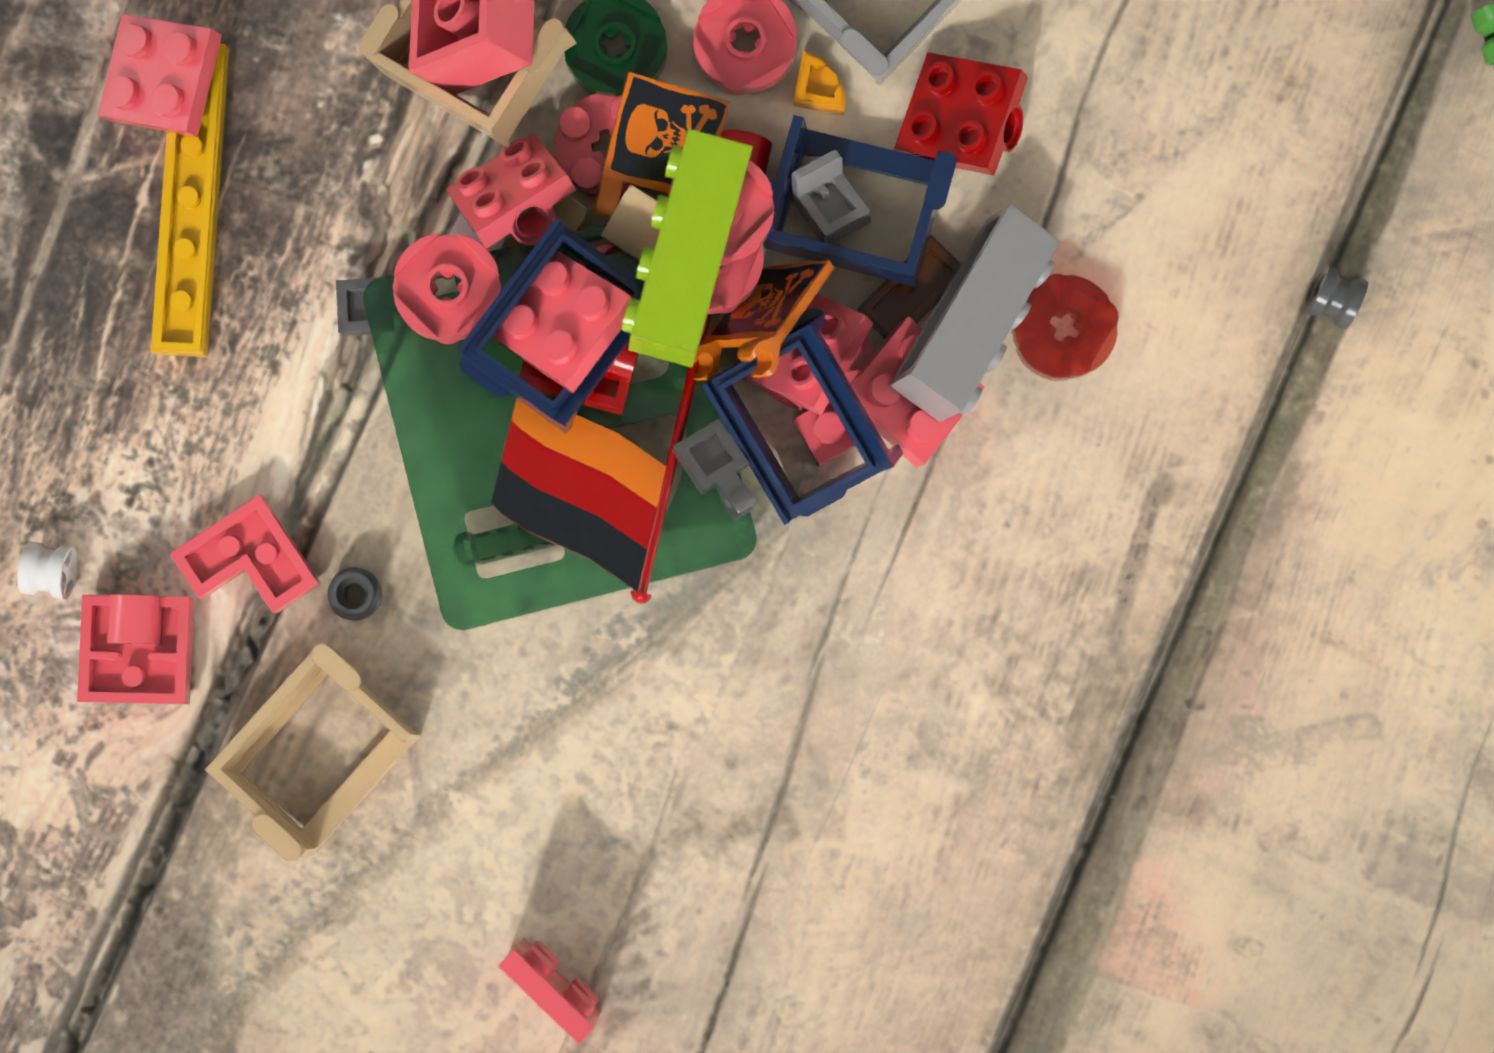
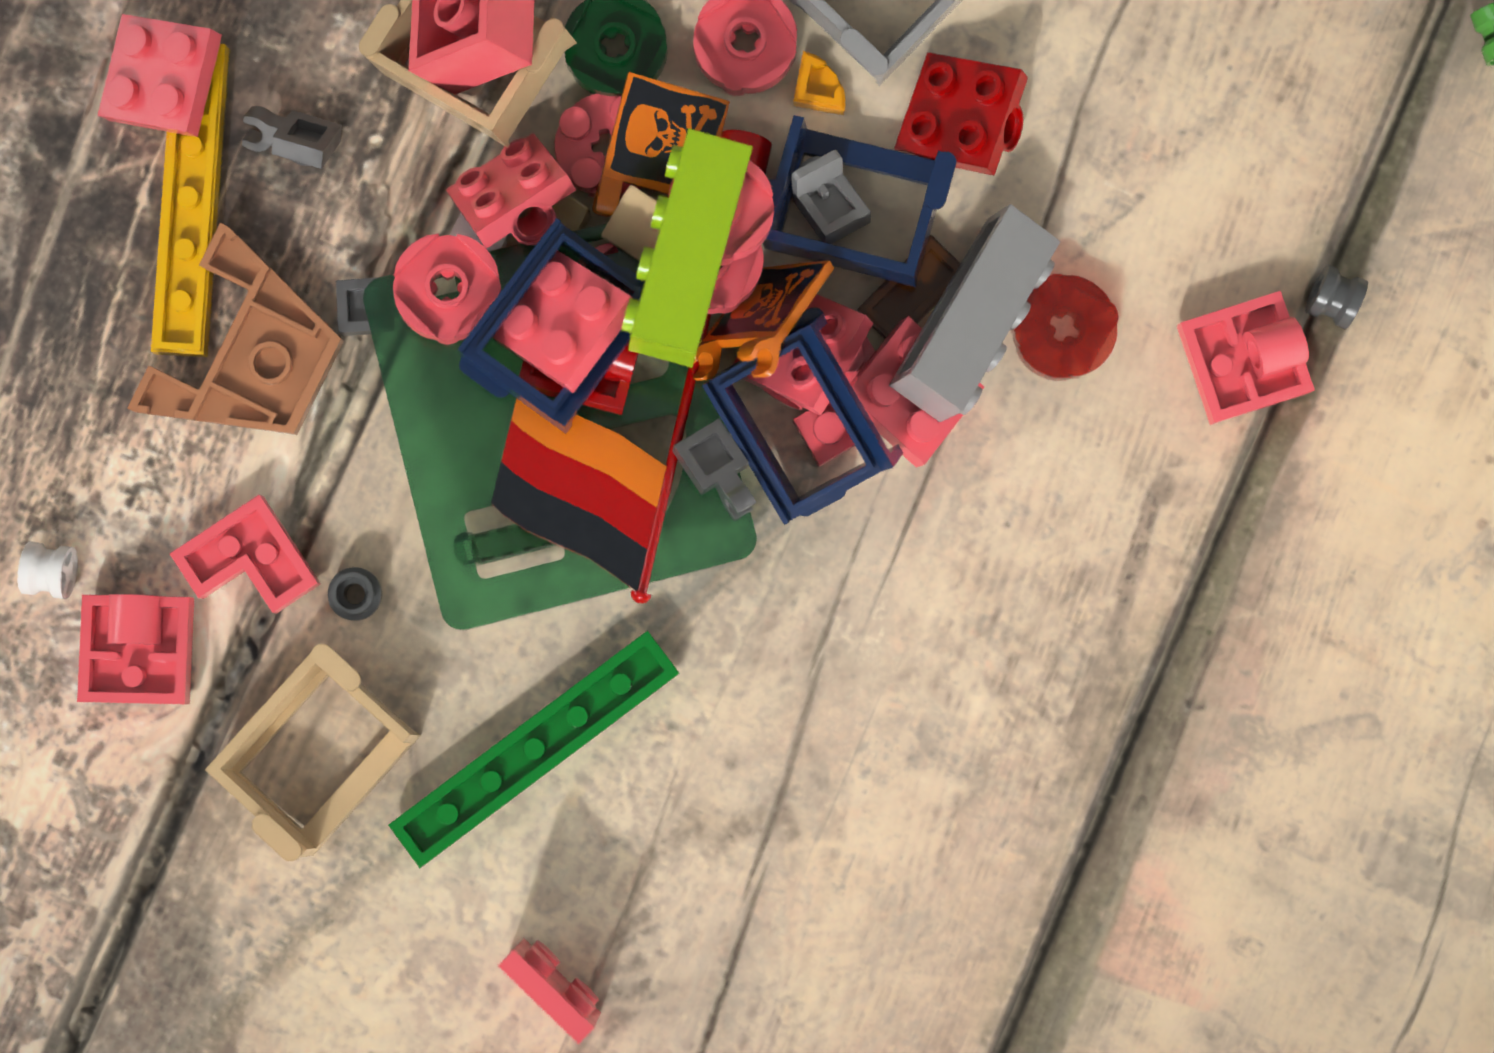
(267, 361): none -> nougat wing
(297, 137): none -> flat silver plate
(533, 749): none -> green plate
(1246, 357): none -> coral plate

